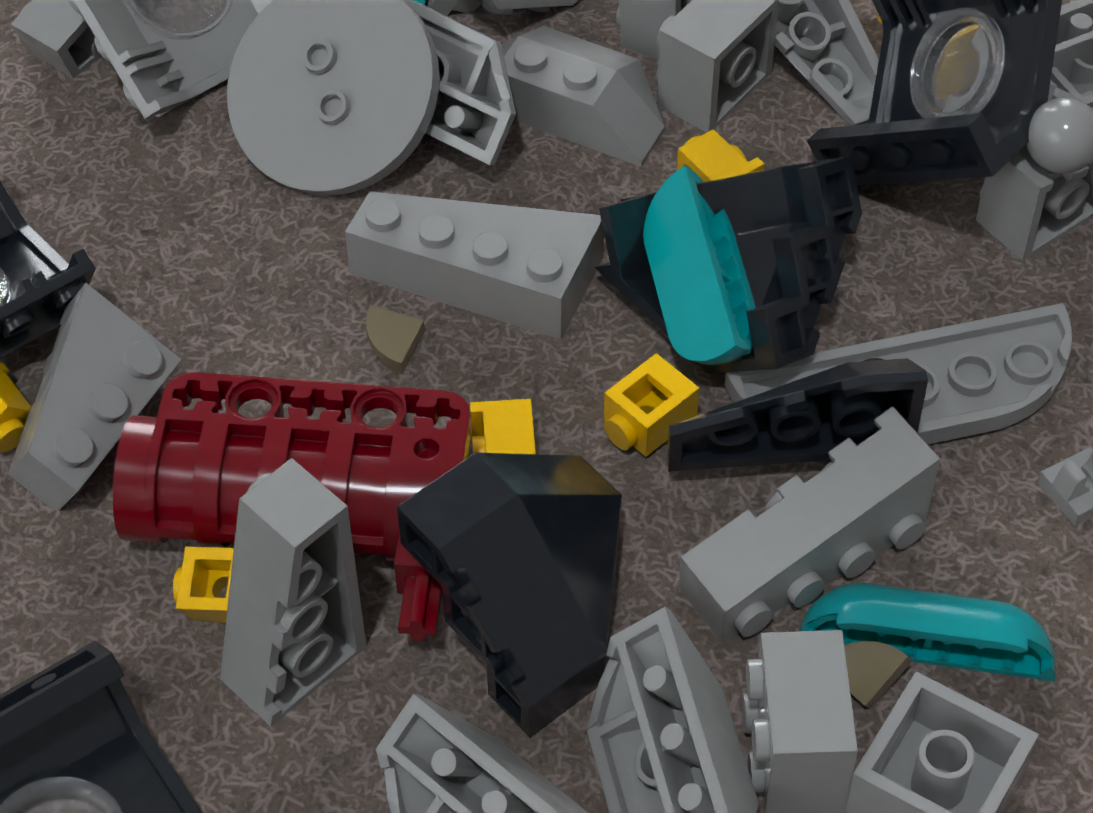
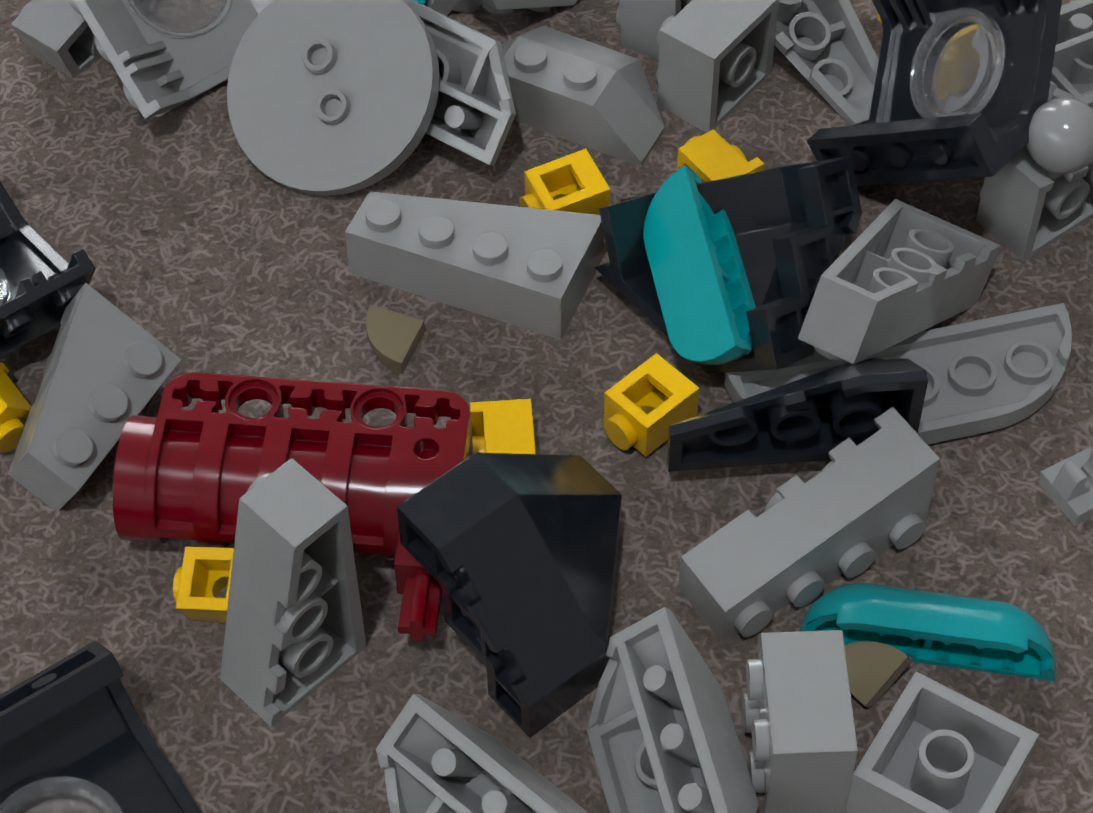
(567, 185): none -> yellow brick
(896, 283): none -> light grey wedge

